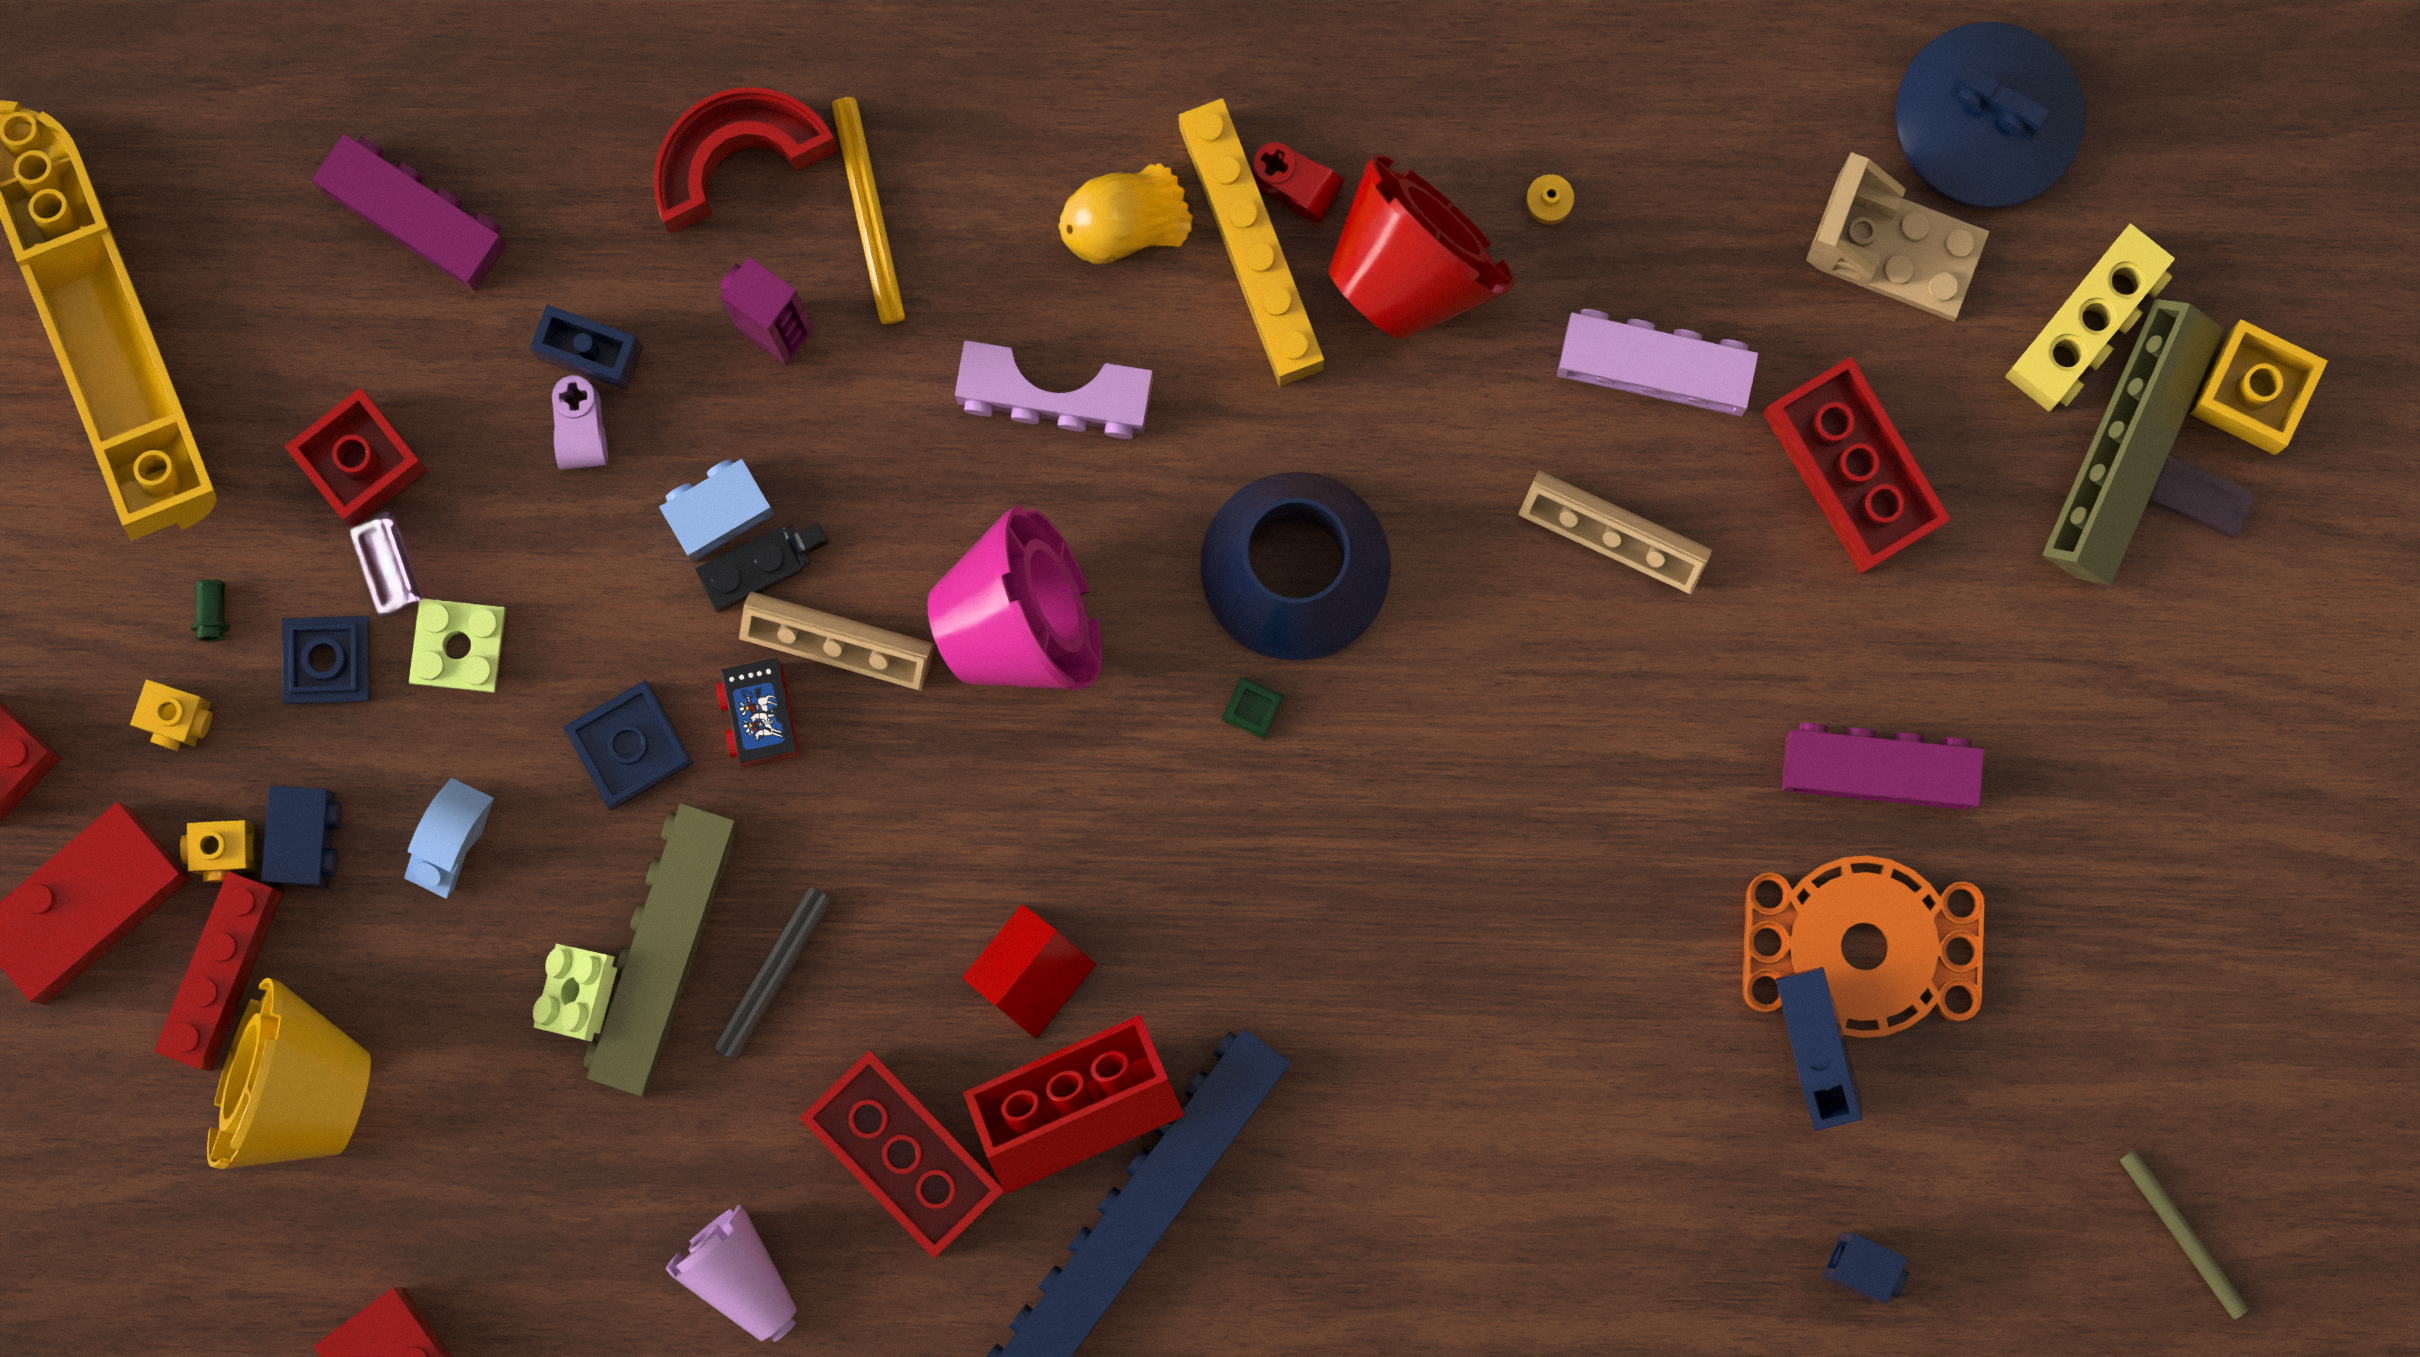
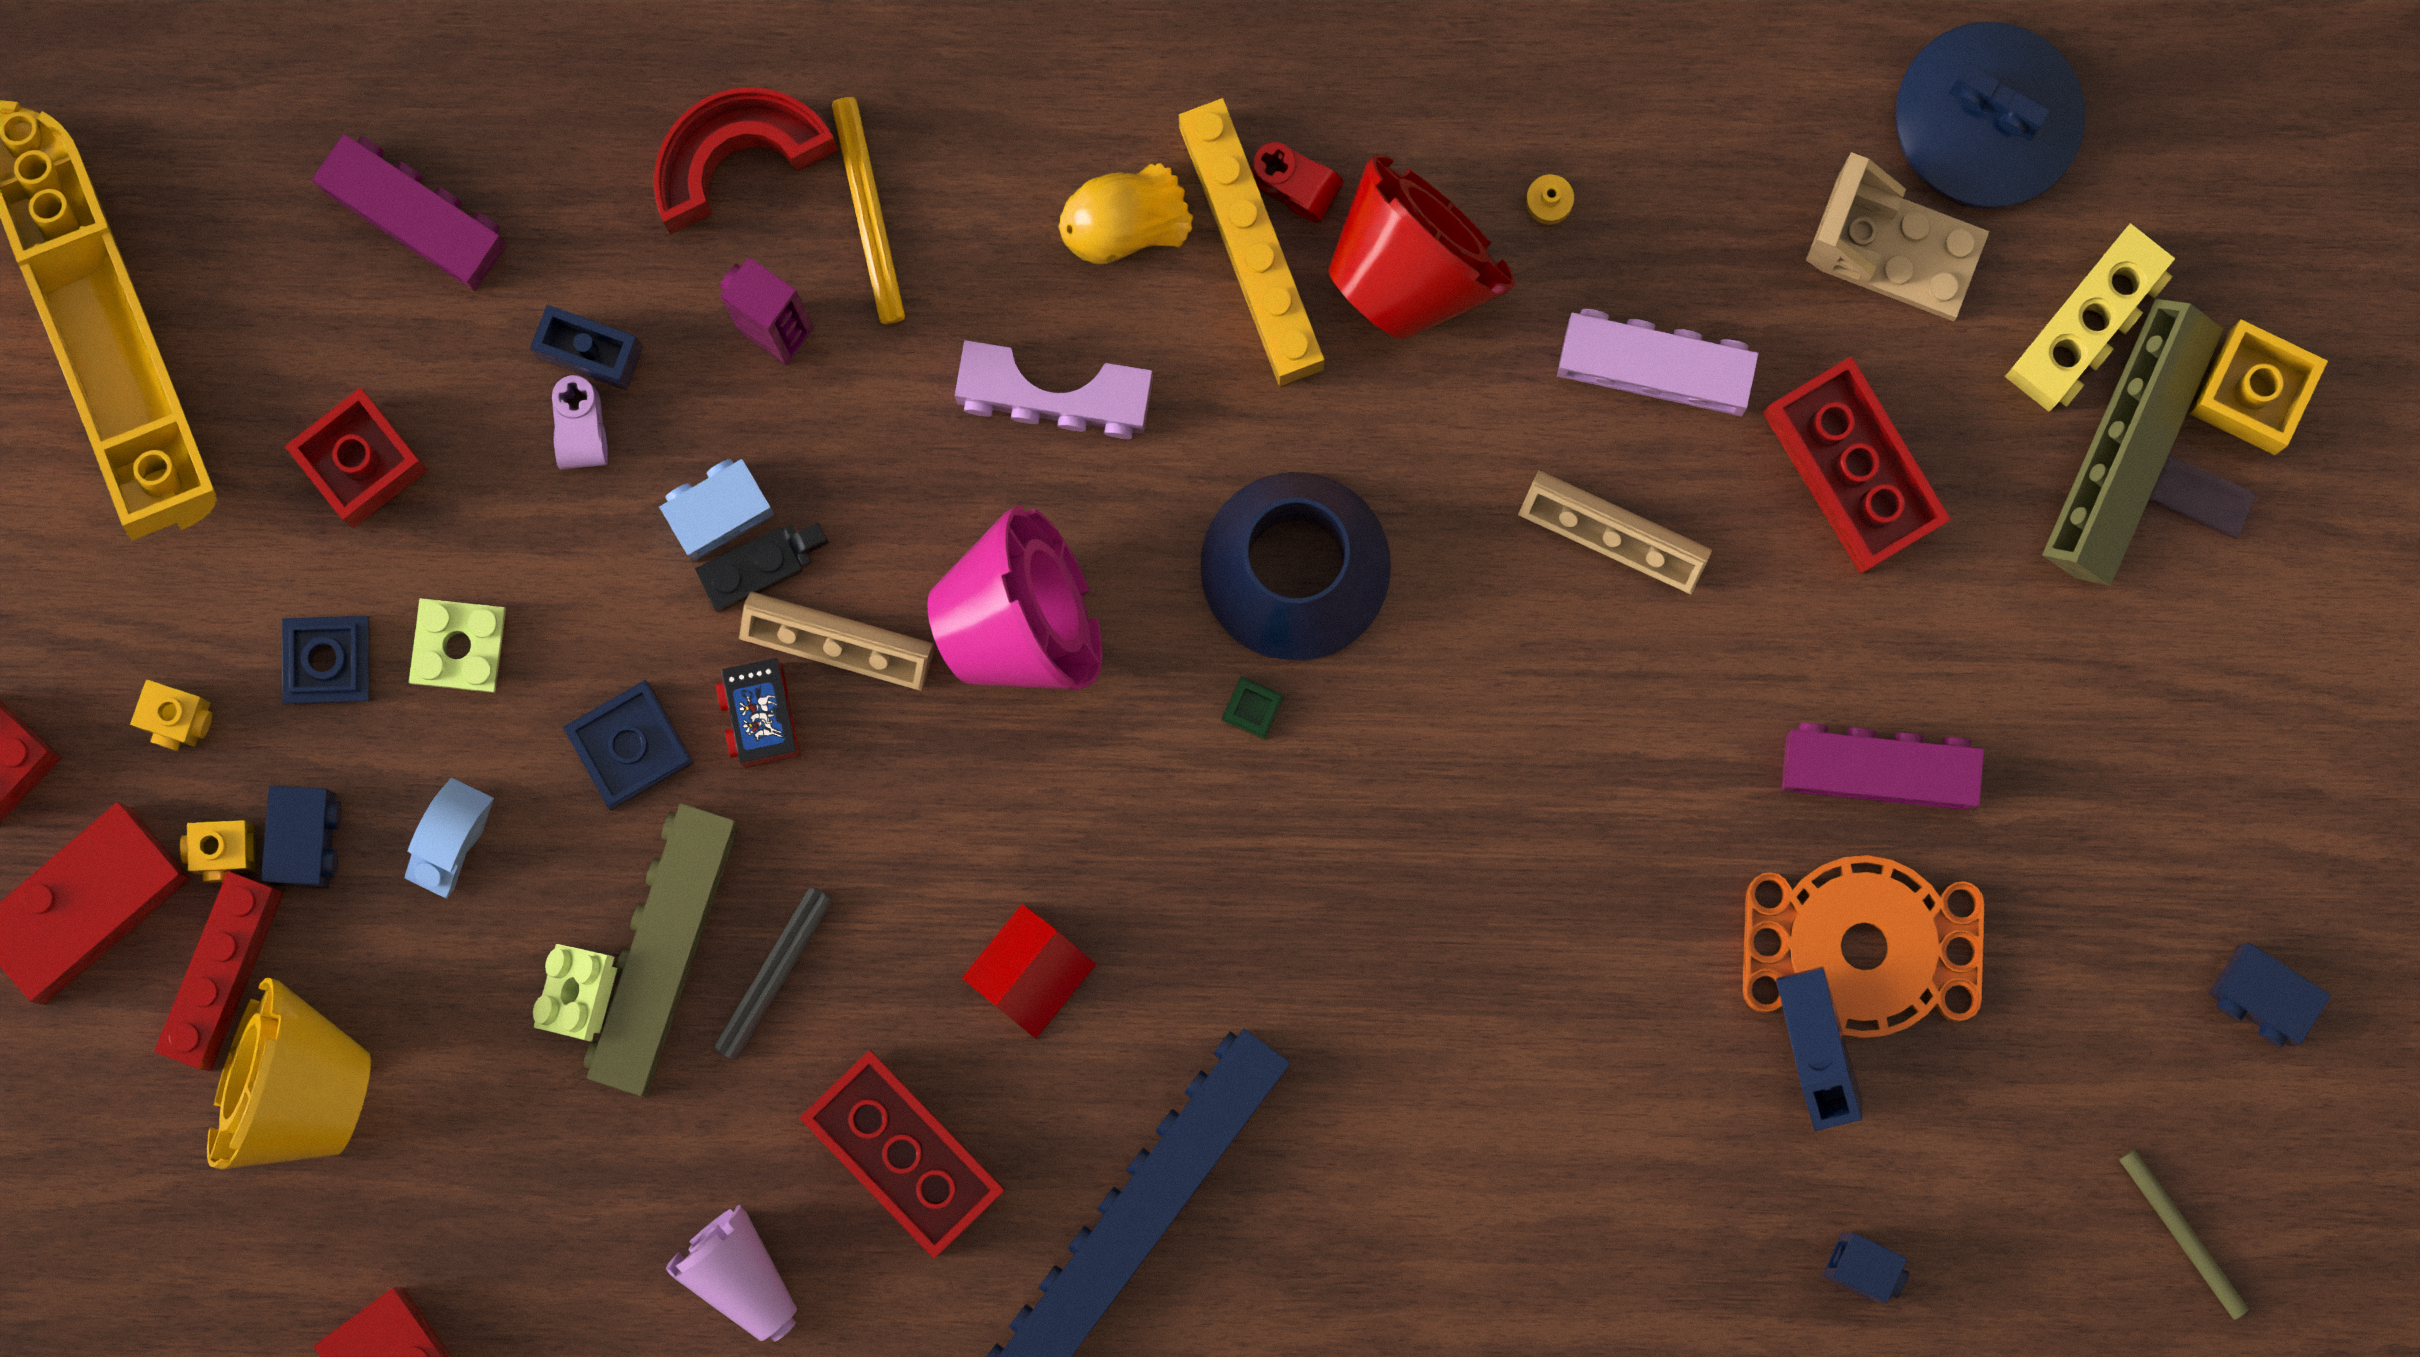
(210, 611): dark green pin -> none
(385, 564): clear purple tile -> none
(1072, 1104): red brick -> none
(2268, 996): none -> dark blue brick

